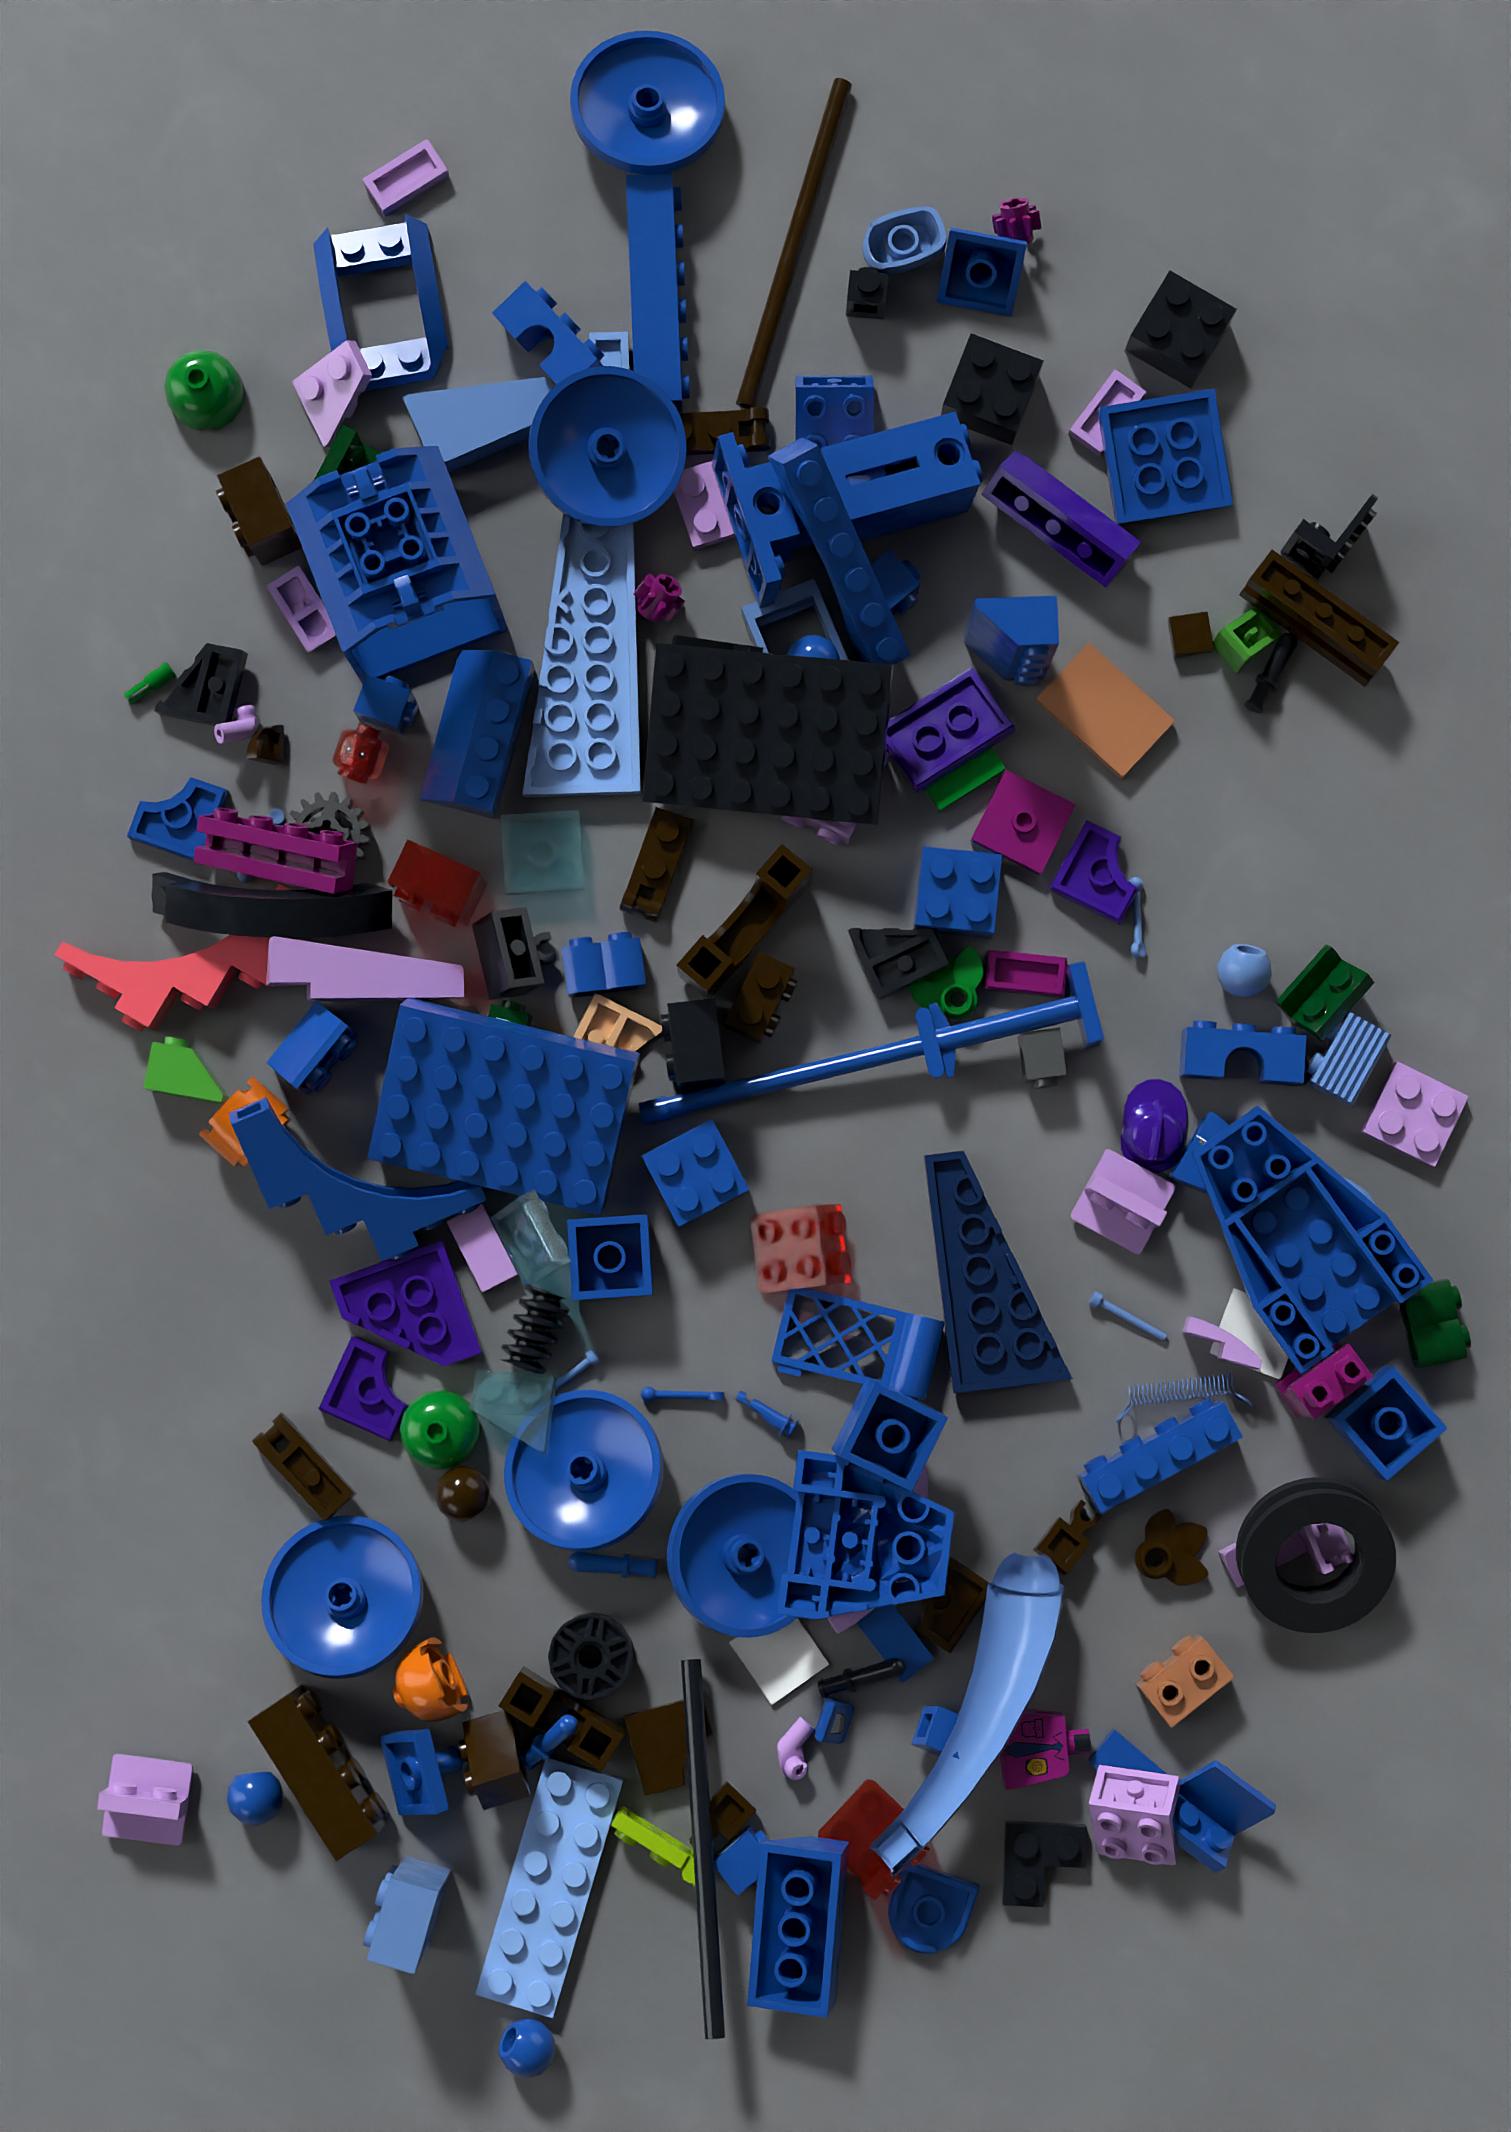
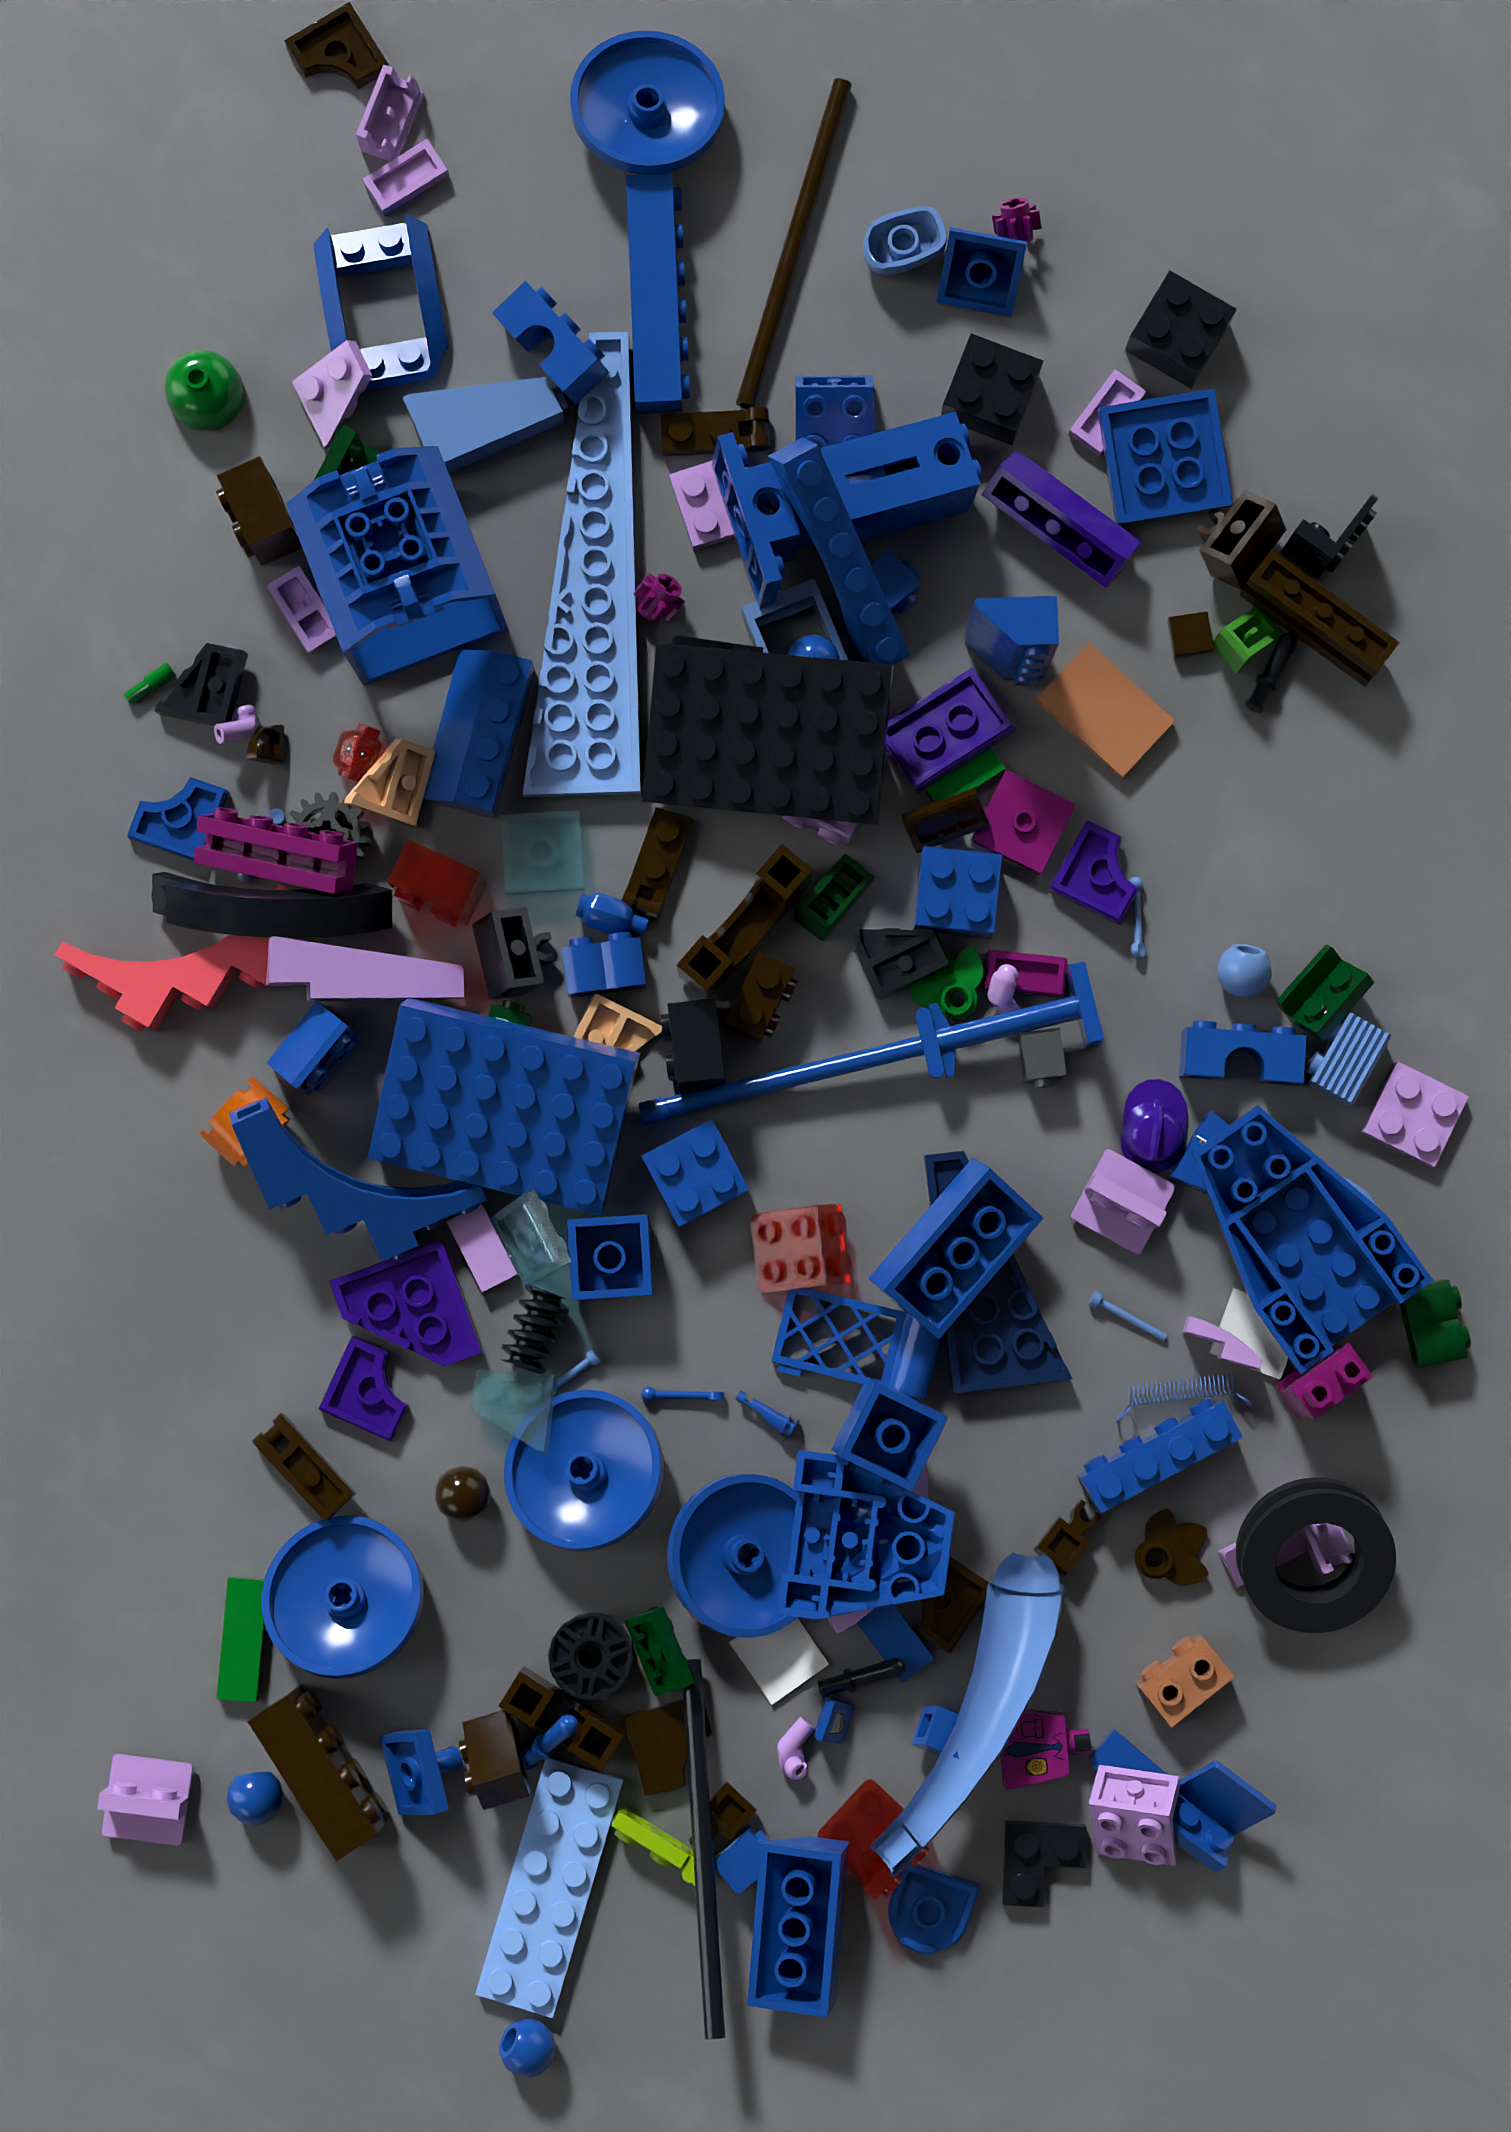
(182, 1072): bright green slope -> none
(241, 1641): none -> green tile
(338, 46): none -> dark brown tile
(386, 703): blue brick -> none
(389, 115): none -> lavender hinge
(395, 783): none -> light nougat wing
(406, 1915): medium blue brick -> none
(429, 1683): orange cylinder -> none
(440, 1430): green cylinder -> none
(607, 446): blue dish -> none
(609, 914): none -> blue plant
(609, 1564): blue piece -> none
(659, 1651): none -> dark green bracket
(812, 921): none -> dark green slope
(867, 287): black brick -> none
(946, 820): none -> dark brown plate
(956, 1247): none -> blue slope
(1002, 989): none -> lavender arm
(1241, 538): none -> dark brown brick
(1386, 1423): blue brick -> none

